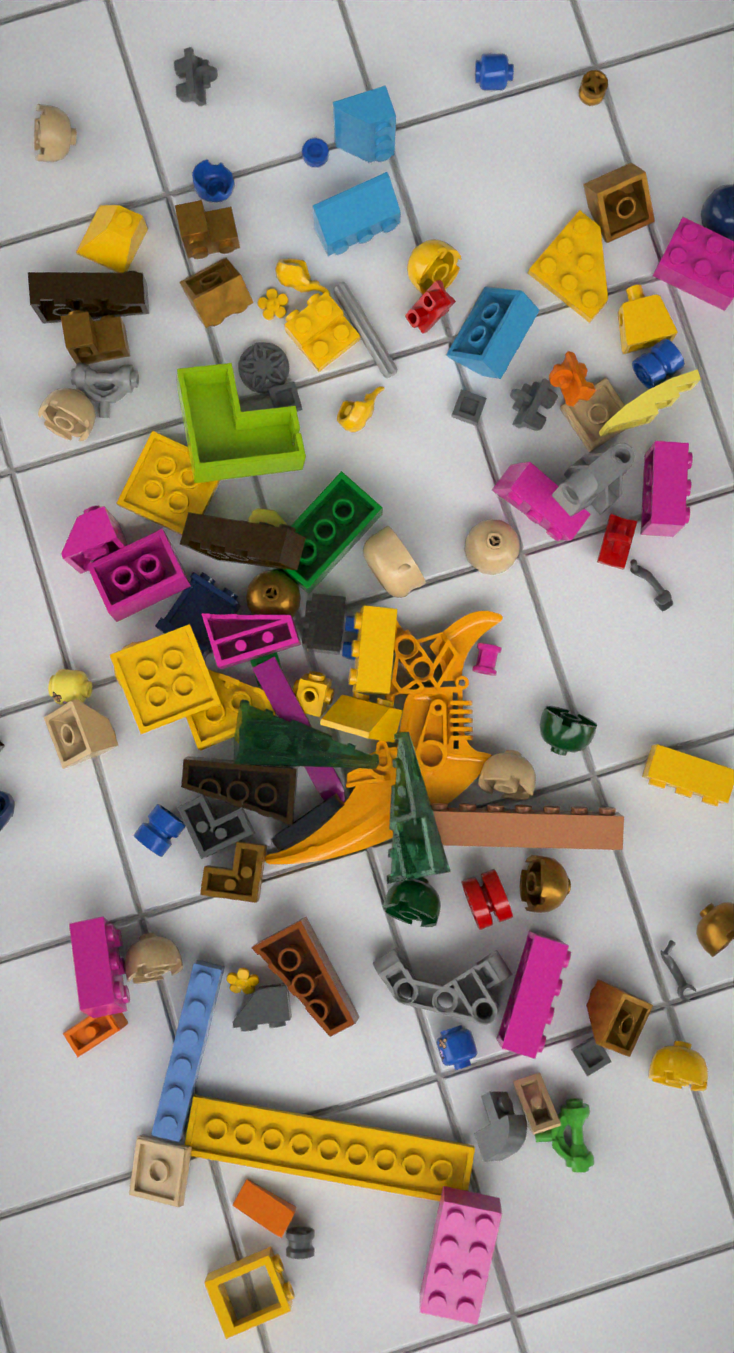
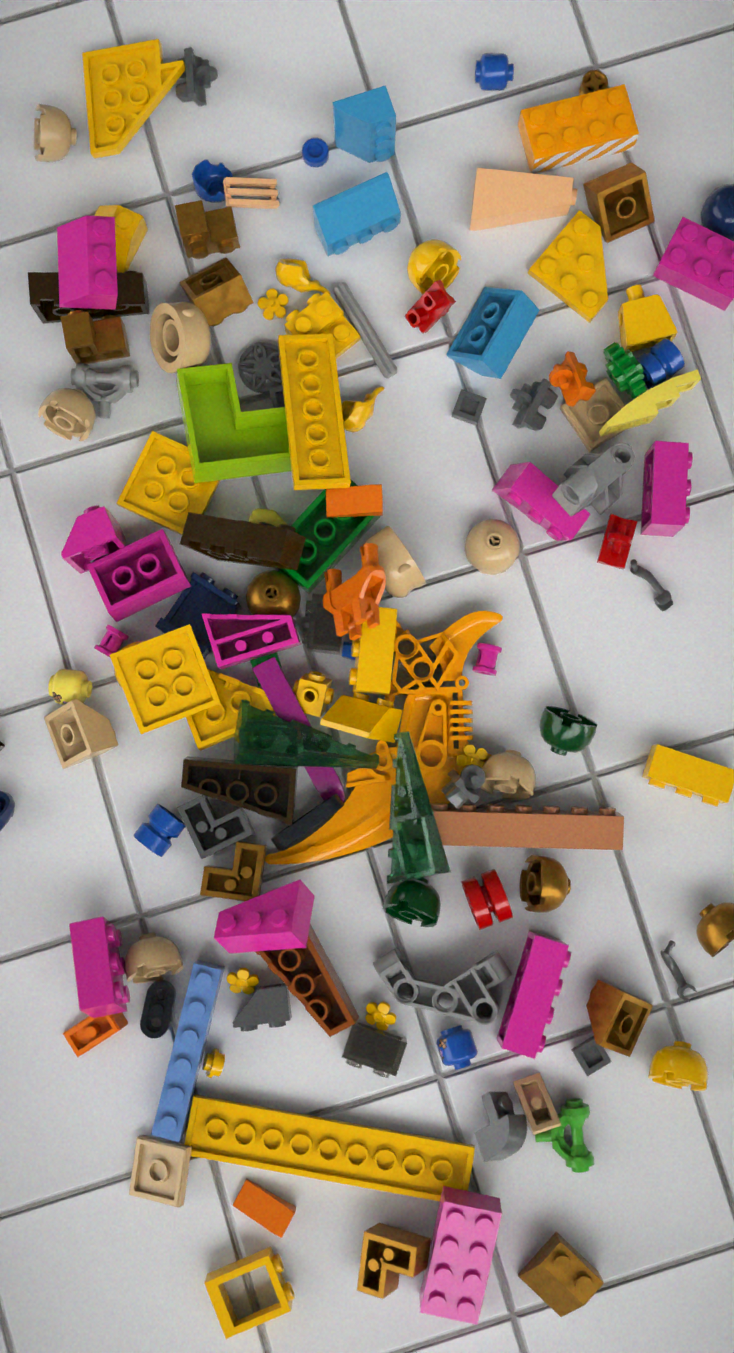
(87, 263): none -> dark pink slope
(111, 641): none -> dark pink bush
(123, 91): none -> yellow wing
(157, 1008): none -> black plate
(179, 336): none -> tan piece
(213, 1063): none -> yellow plate
(267, 921): none -> dark pink wedge
(273, 203): none -> light nougat tile
(300, 1242): dark grey wheel -> none
(313, 412): none -> yellow plate
(354, 501): none -> orange slope
(358, 596): none -> orange connector
(374, 1049): none -> clear smoke brick
(380, 1015): none -> yellow plant
(388, 1254): none -> pearl gold brick
(462, 786): none -> dark grey hips
(471, 756): none -> yellow plant
(518, 197): none -> light nougat slope
(561, 1276): none -> pearl gold slope
(578, 129): none -> light orange brick
(624, 370): none -> green gear

